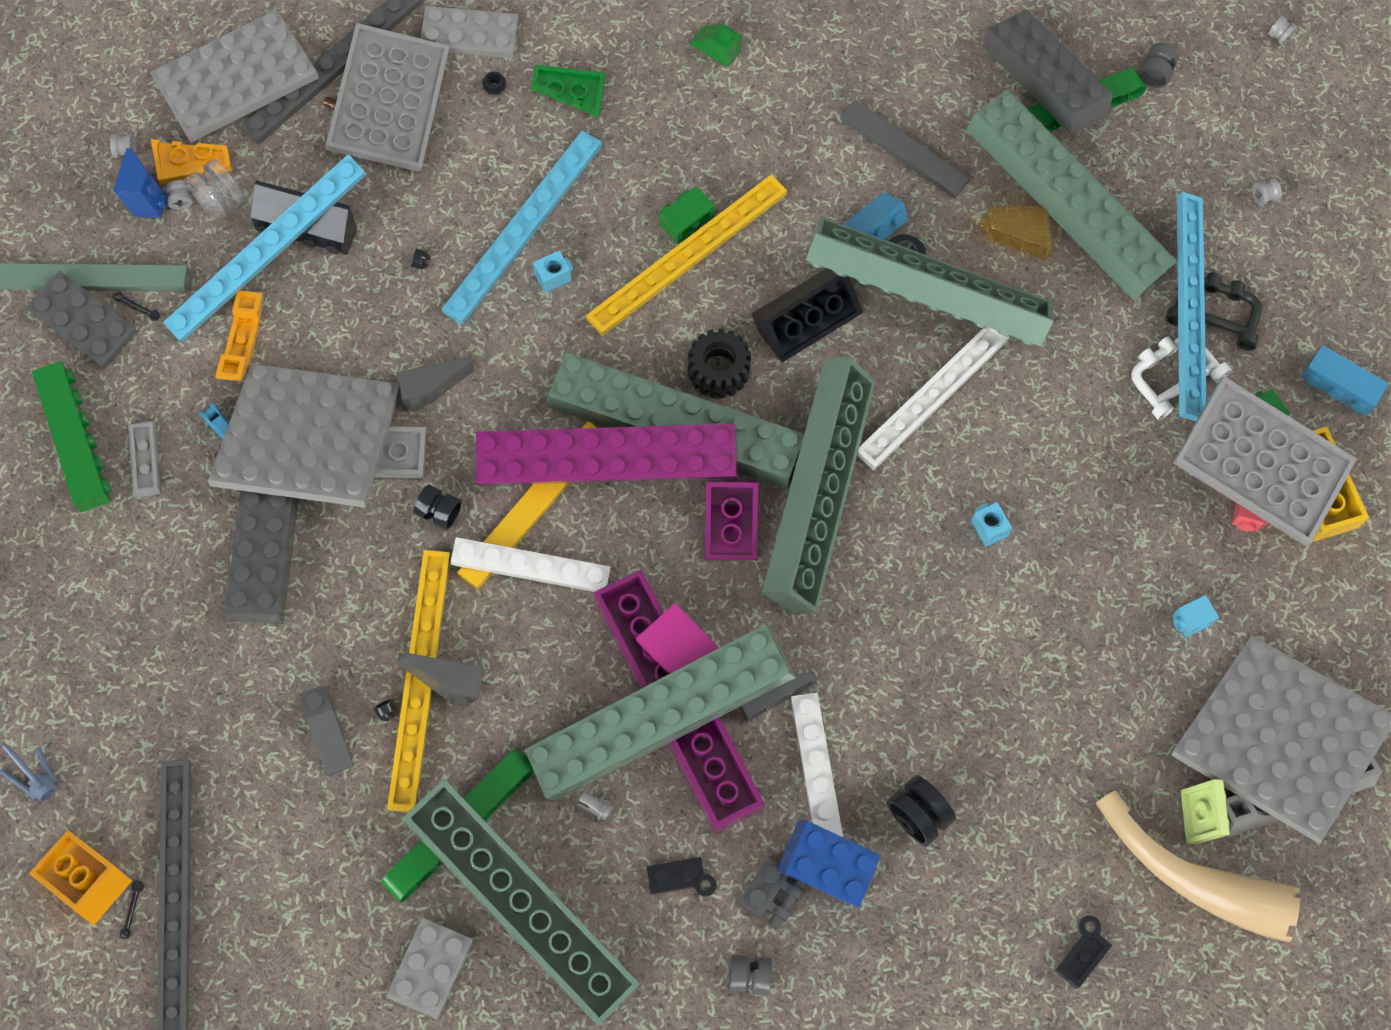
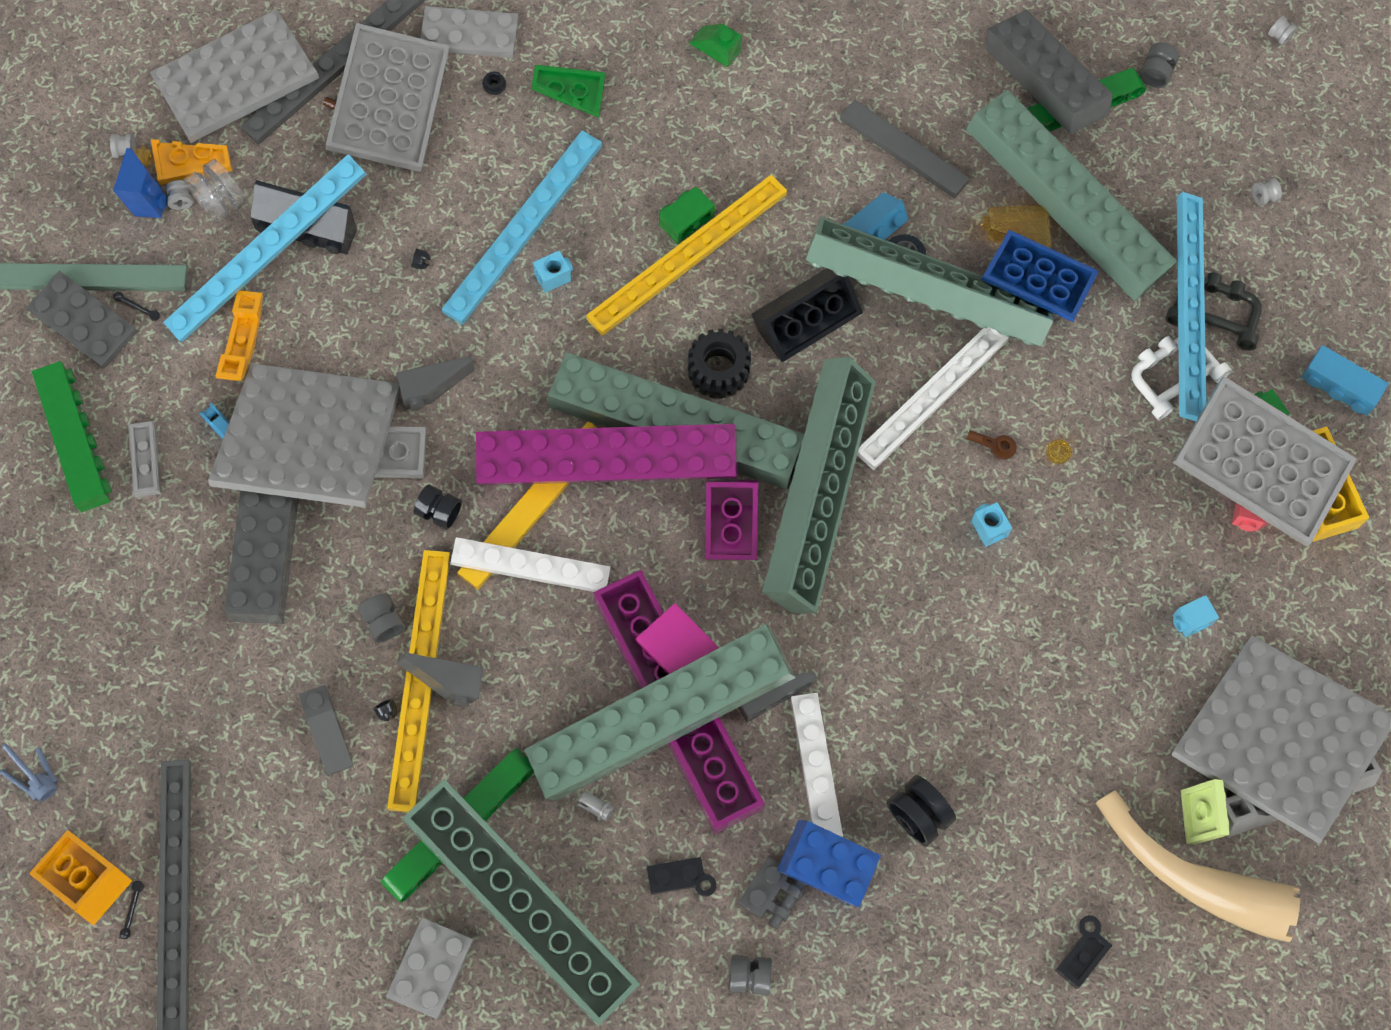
(143, 154): none -> clear yellow plate
(380, 614): none -> dark grey wheel
(1002, 446): none -> reddish brown plate
(1040, 275): none -> blue slope
(1058, 451): none -> clear yellow plate

